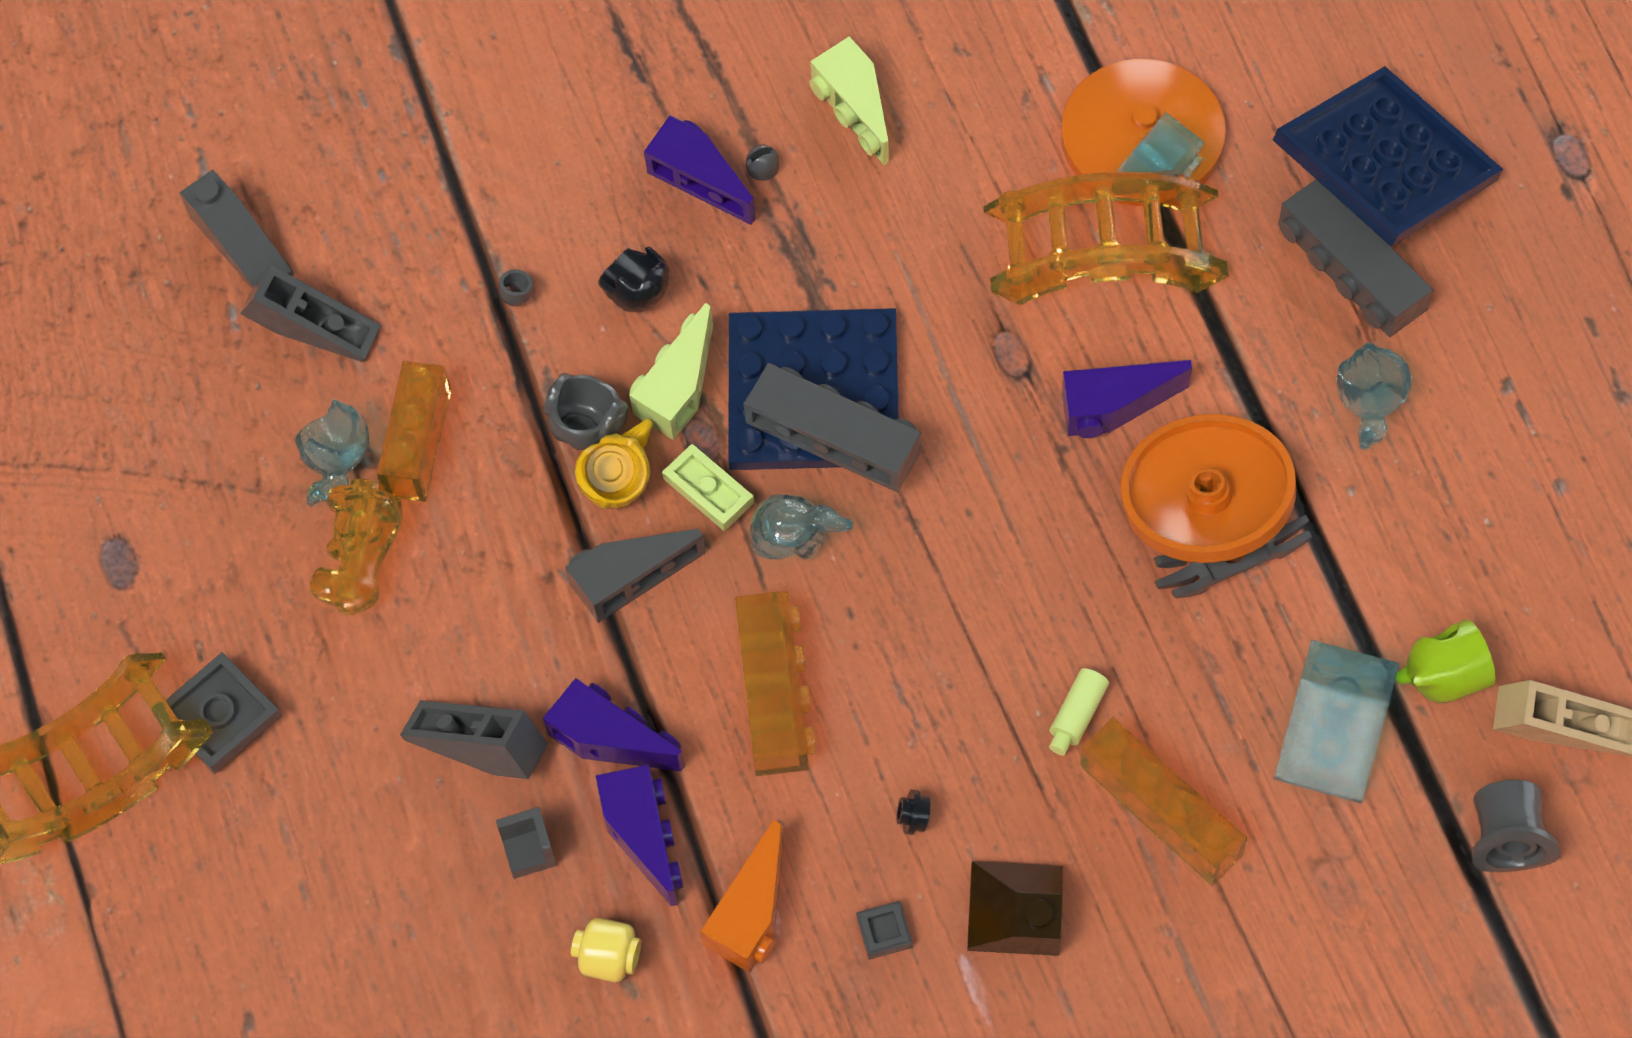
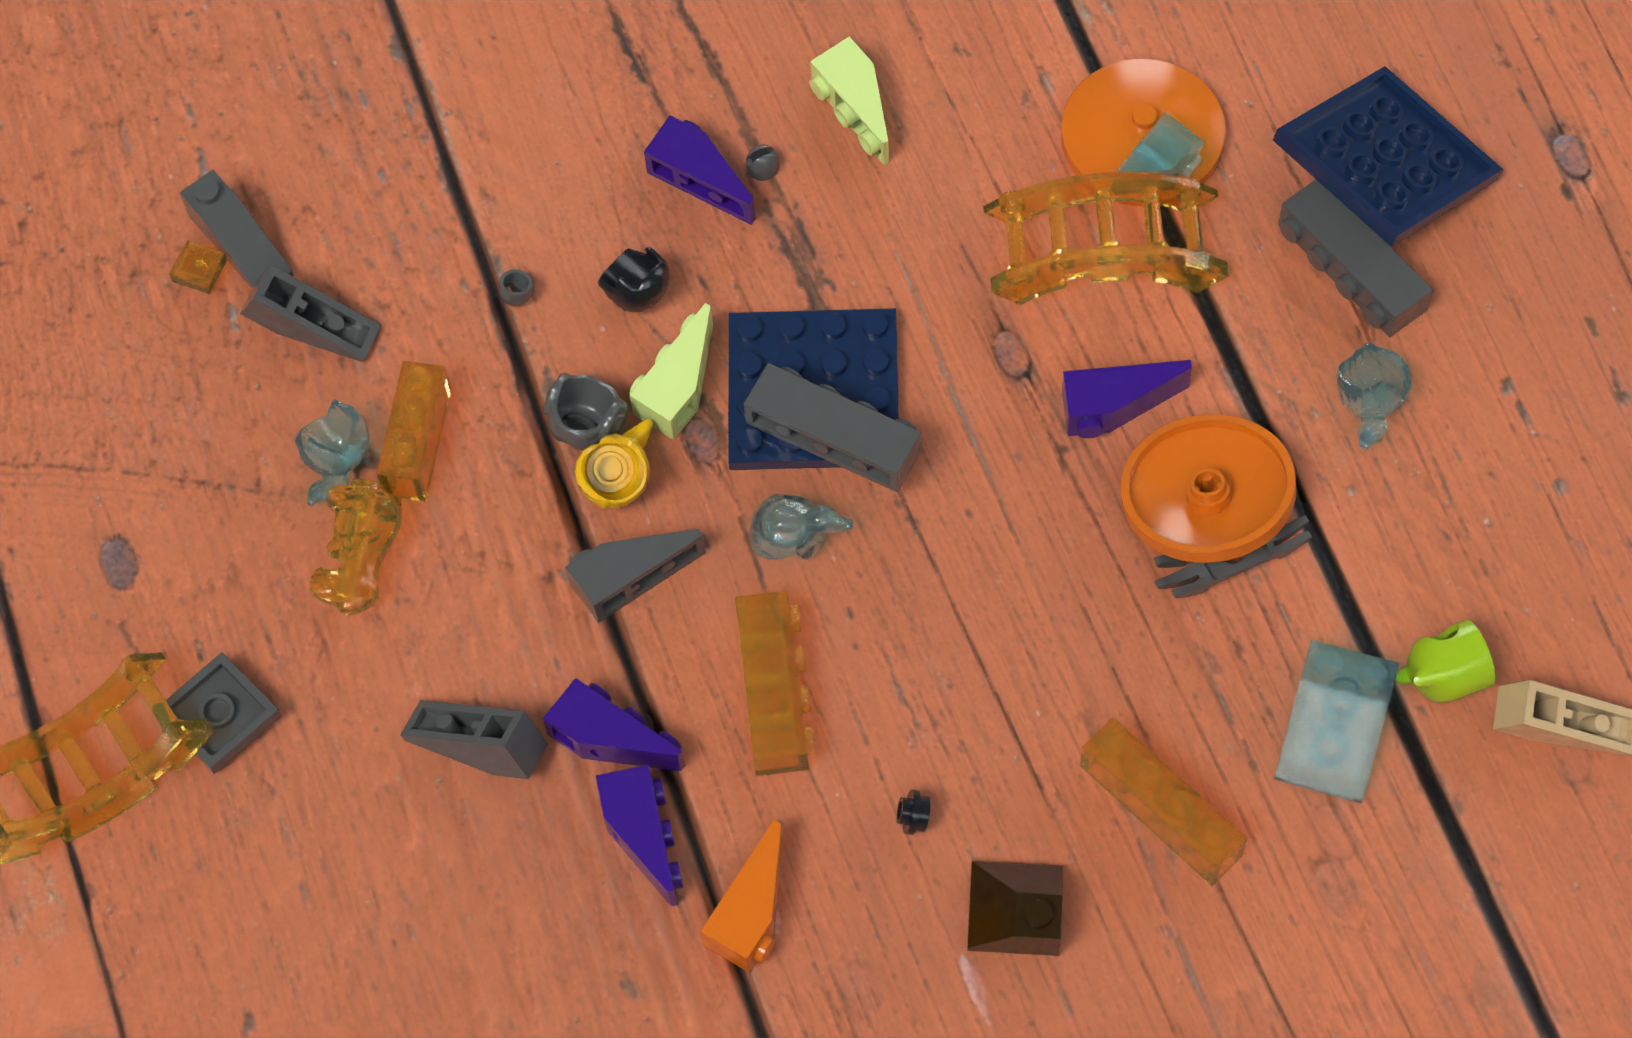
(198, 267): none -> clear yellow plate
(526, 842): dark grey panel -> none
(606, 950): light yellow head -> none
(708, 487): yellowish green plate -> none
(884, 930): dark grey tile -> none
(1077, 710): yellowish green cylinder -> none
(1512, 828): dark grey piece -> none

